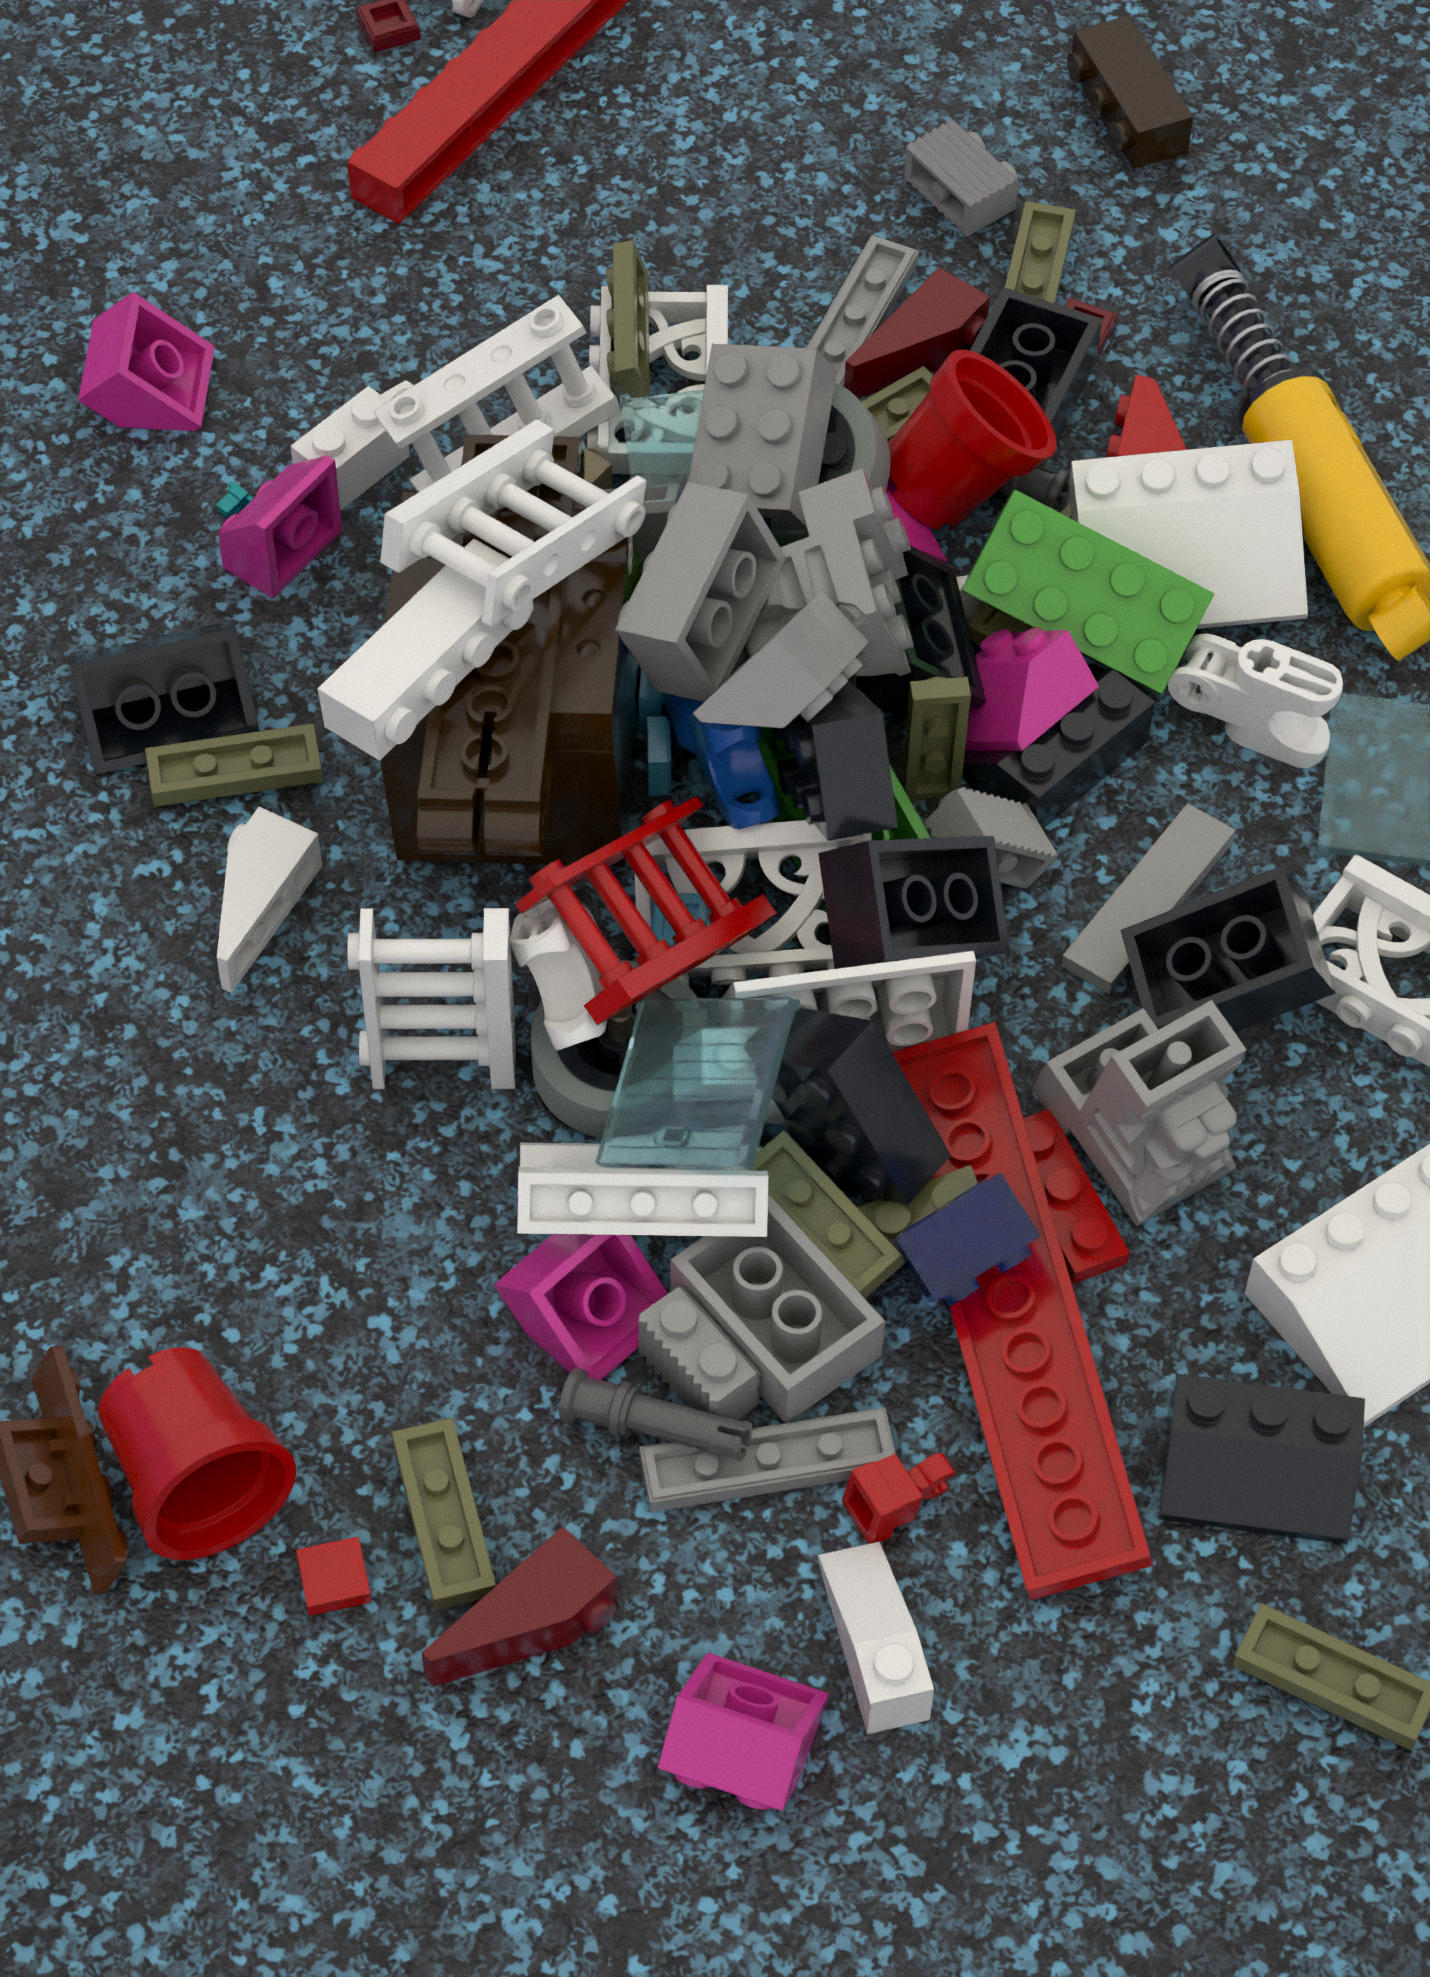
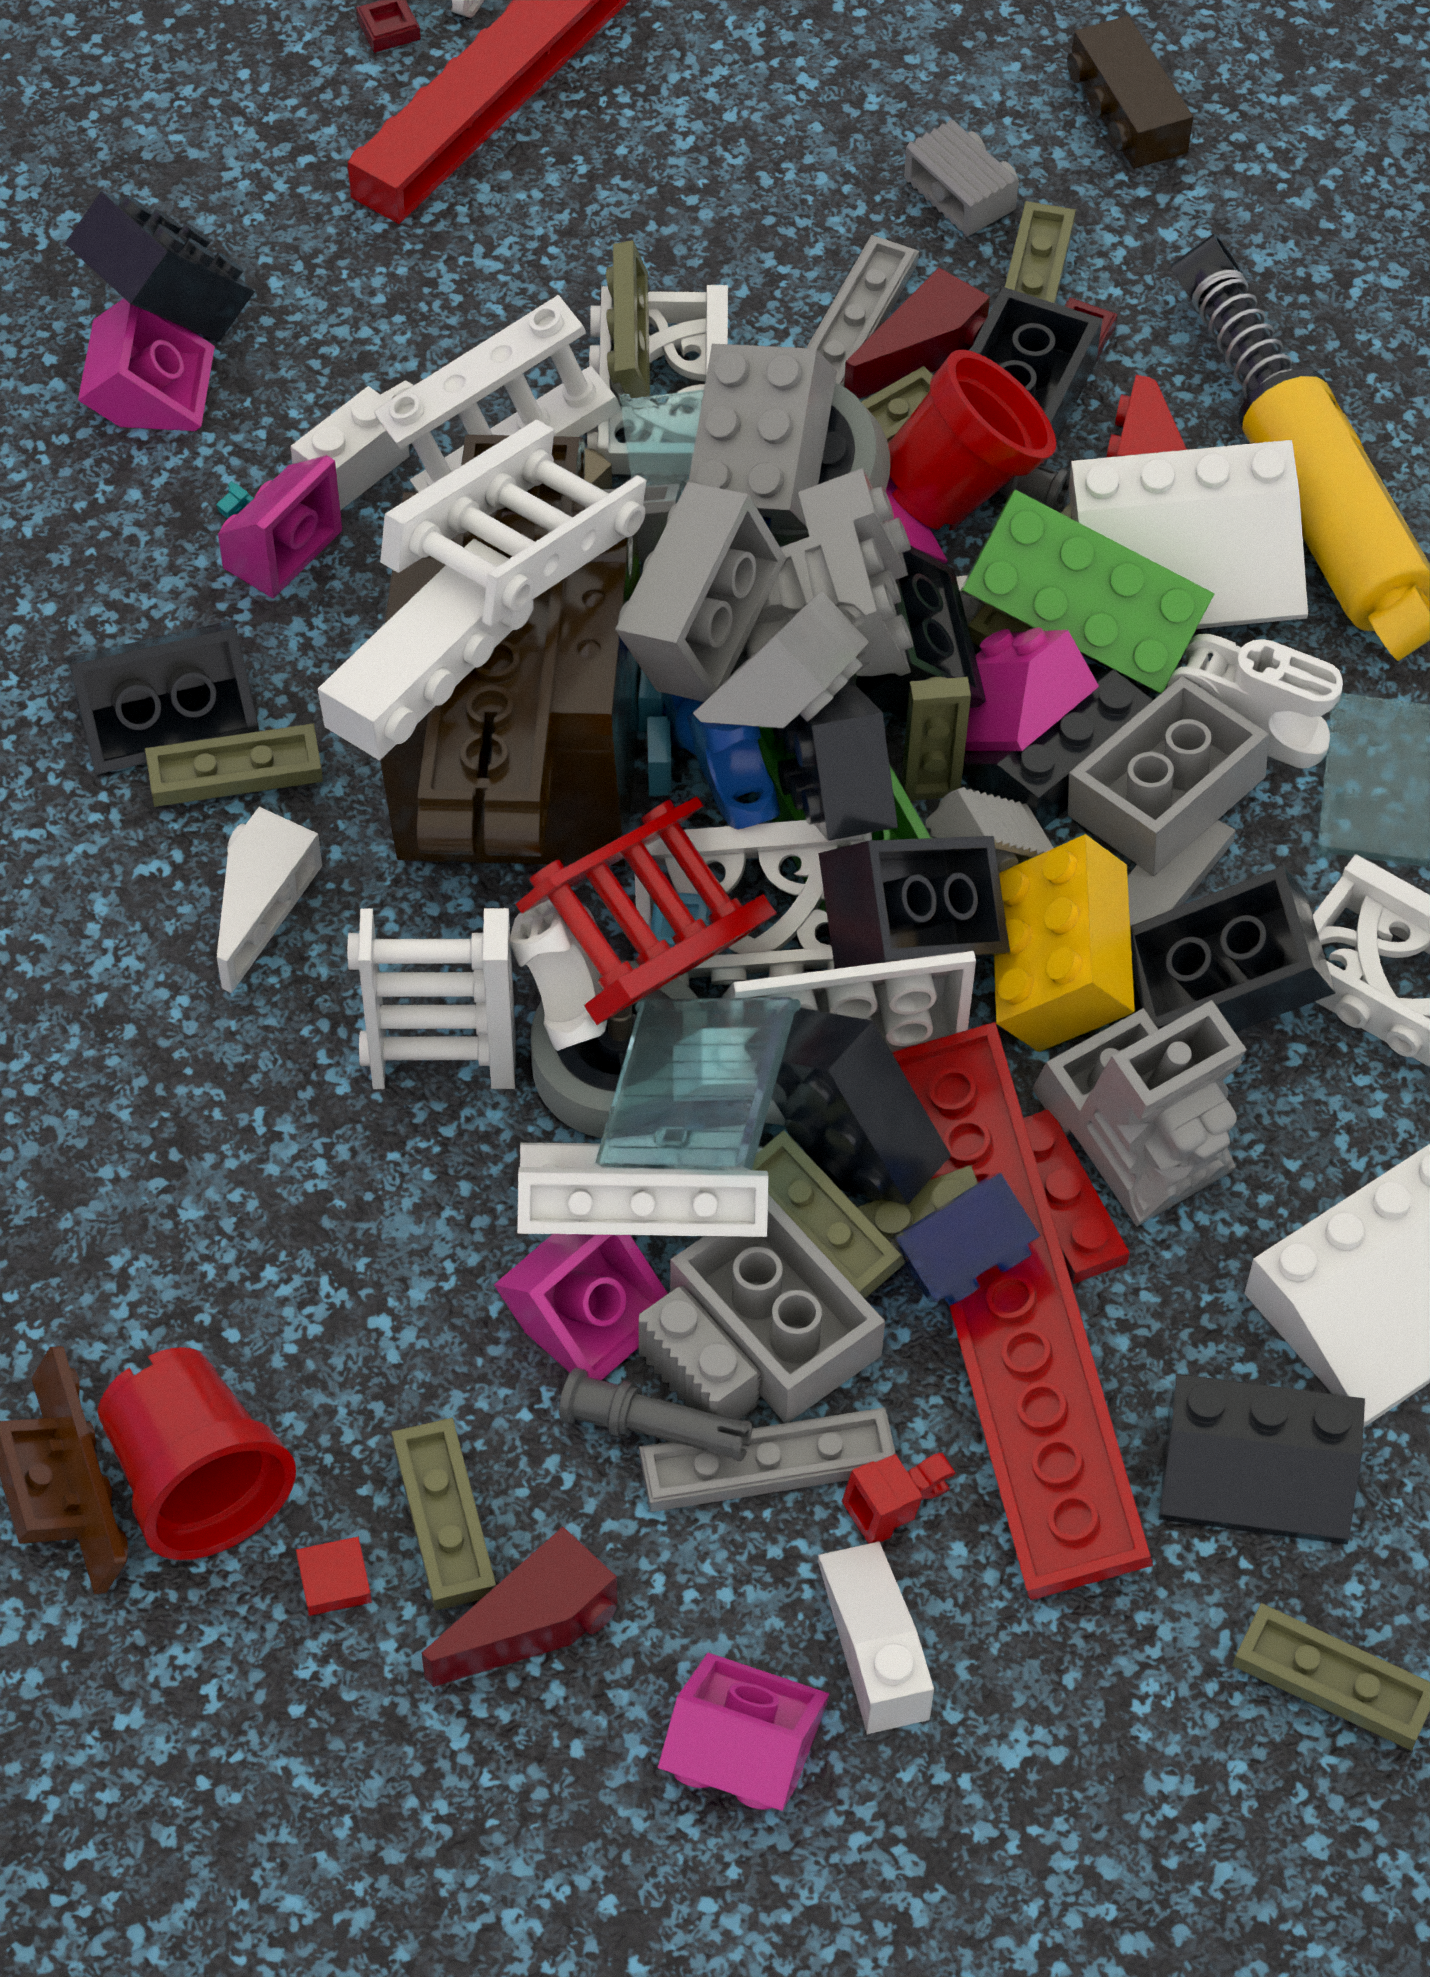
(161, 265): none -> black brick
(1066, 945): none -> yellow brick
(1168, 775): none -> light grey brick

